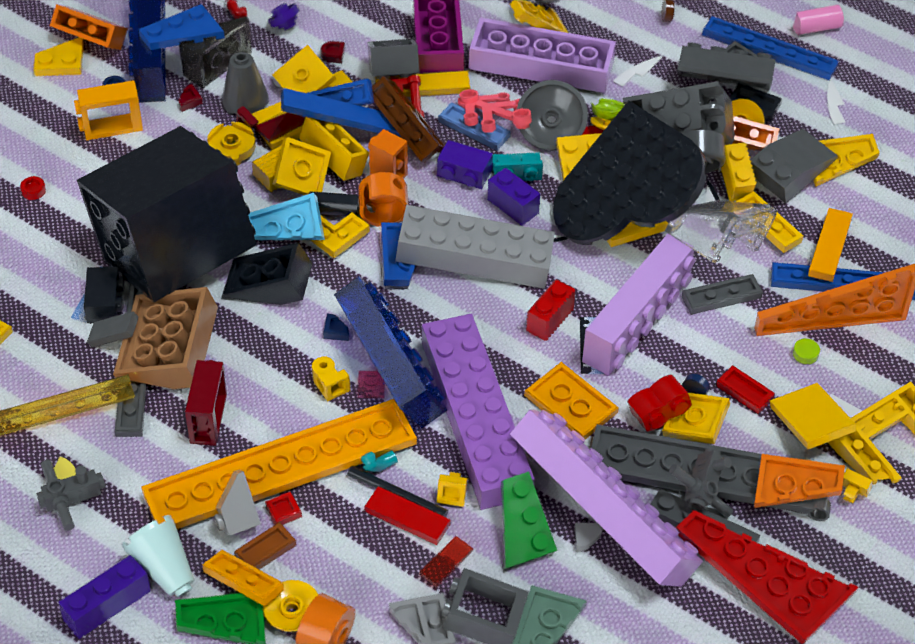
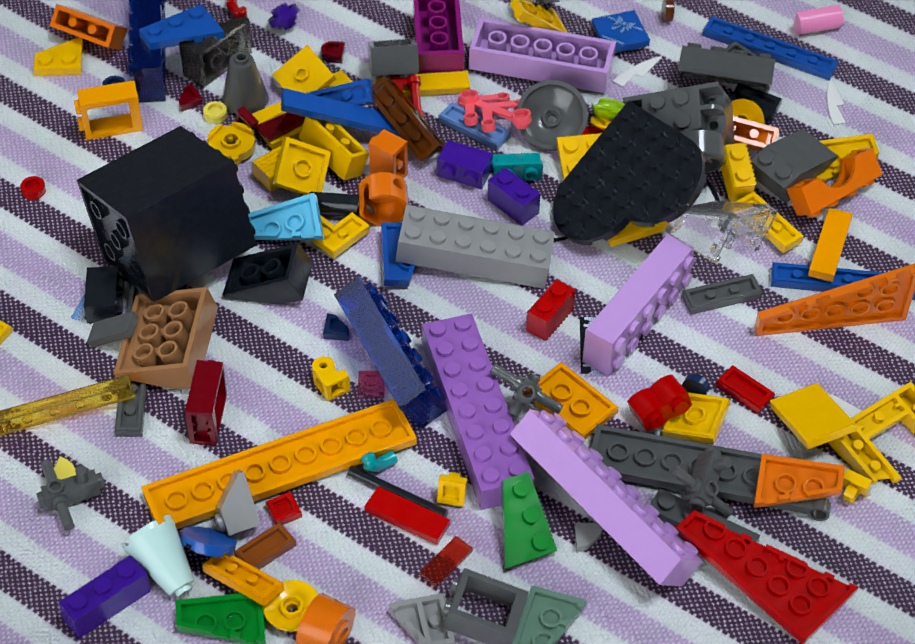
(208, 541): none -> blue tile
(215, 112): none -> light yellow tile
(521, 398): none -> dark grey piece
(623, 28): none -> blue tile
(806, 351): lime tile -> none
(856, 171): none -> orange arch

